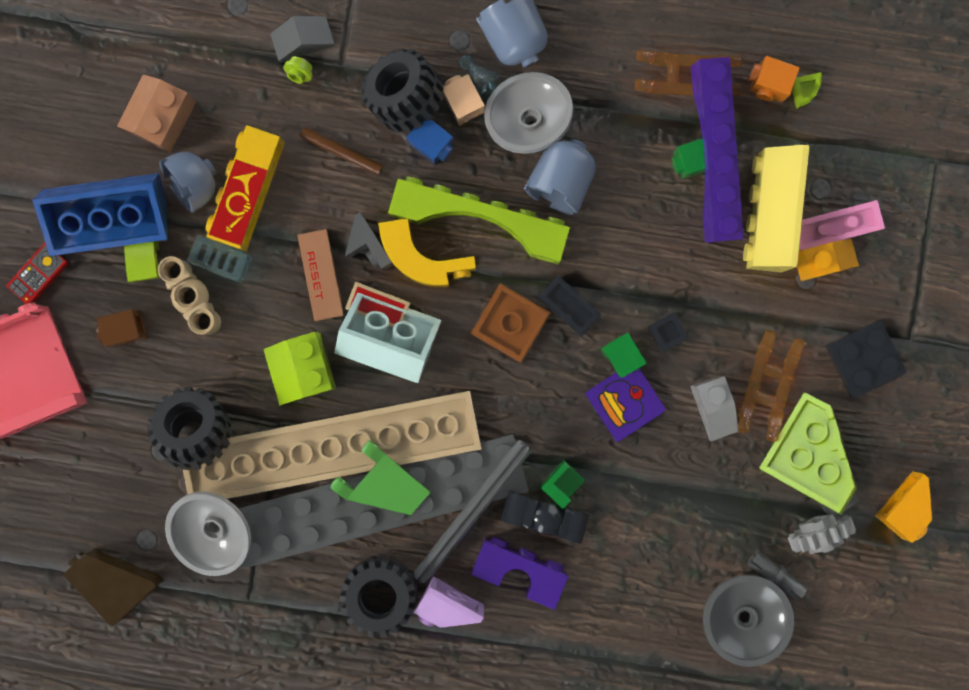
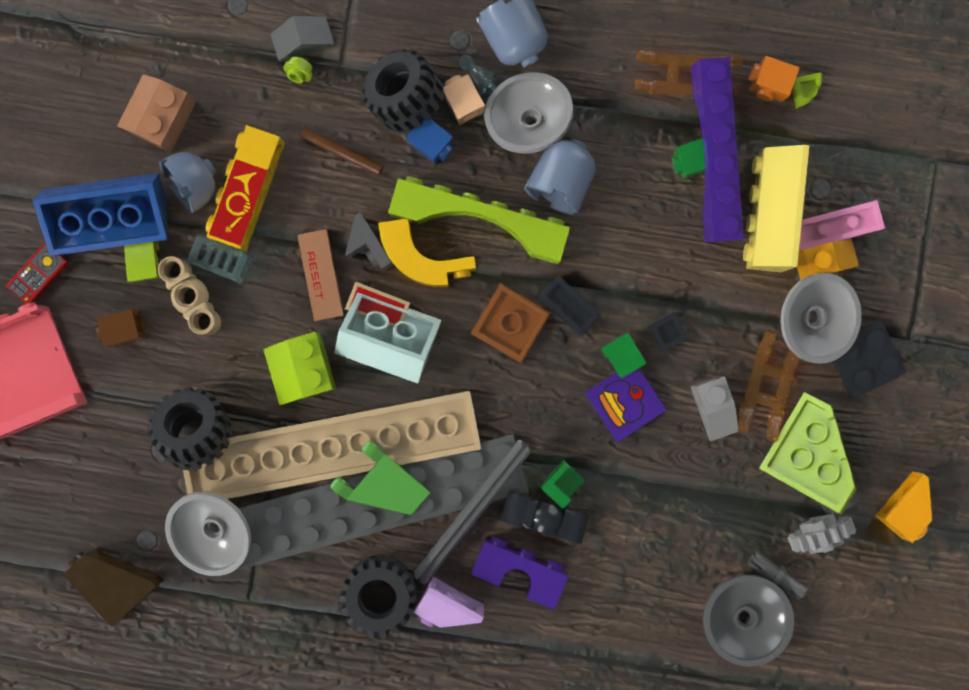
(833, 318): none -> light grey dish

